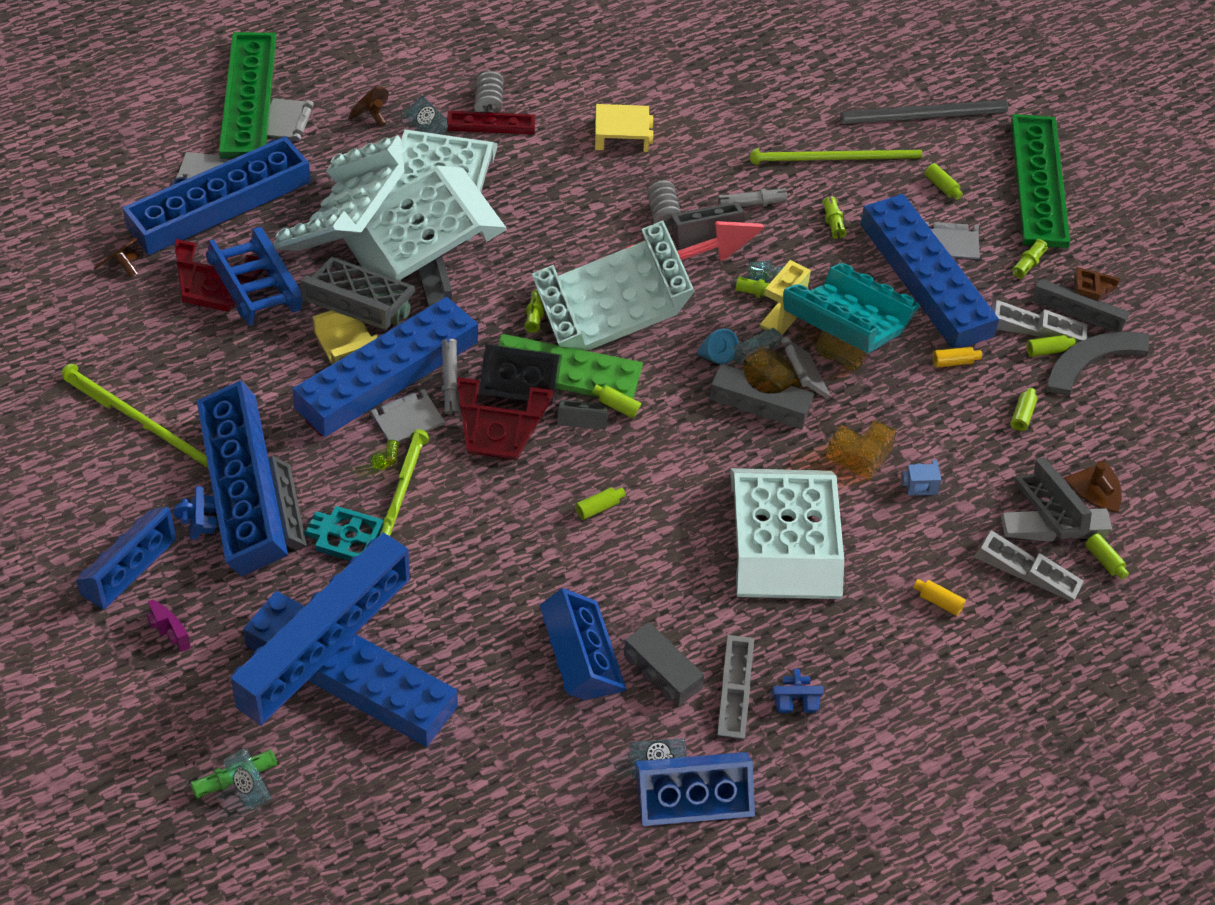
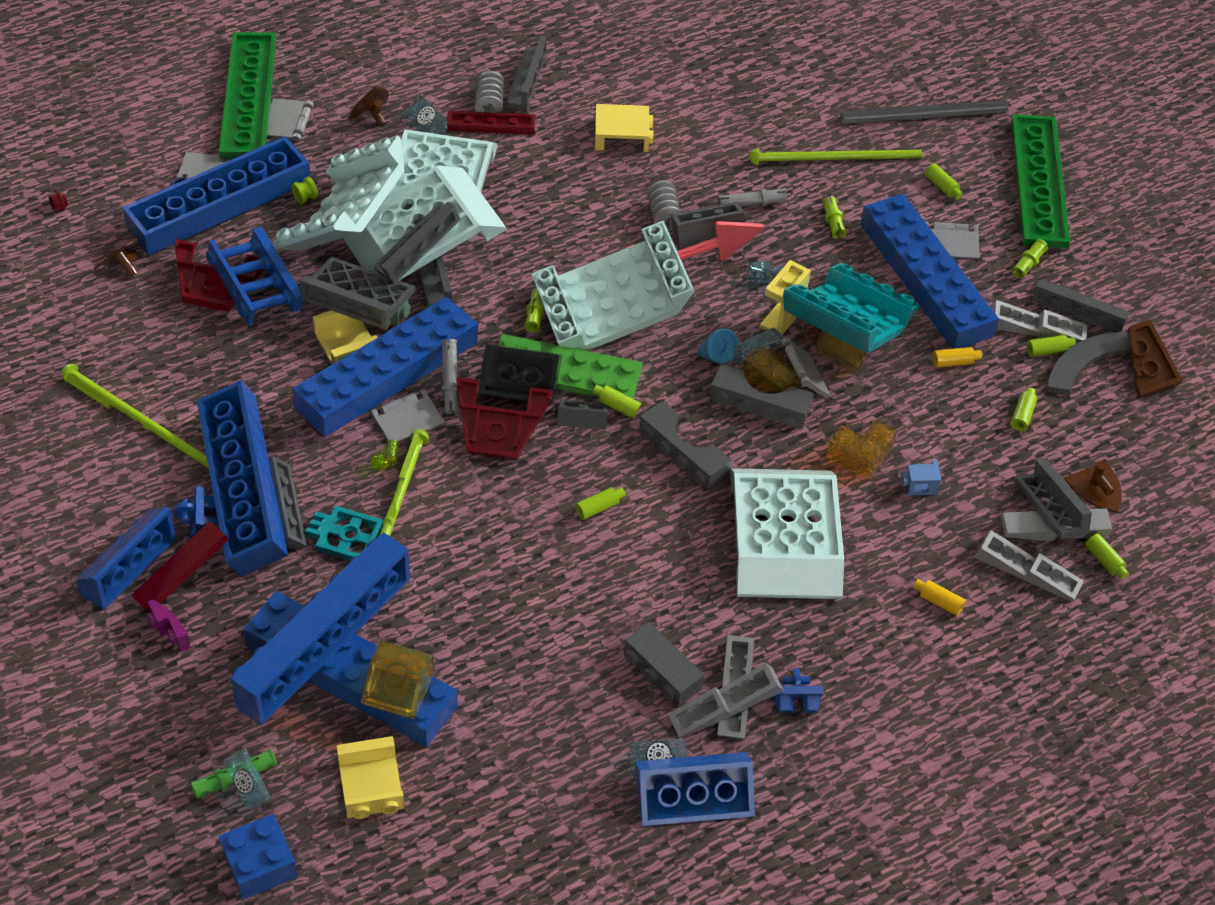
(57, 201): none -> dark red plate
(180, 566): none -> dark red tile
(258, 856): none -> blue brick
(304, 190): none -> lime wheel
(370, 777): none -> light yellow panel
(397, 679): none -> clear yellow slope
(417, 242): none -> dark grey fence
(527, 76): none -> dark grey fence
(581, 645): blue slope -> none
(705, 464): none -> dark grey arch
(729, 700): none -> light grey slope
(751, 286): lime pin -> none
(1093, 284): reddish brown wing -> none
(1150, 361): none -> reddish brown wing

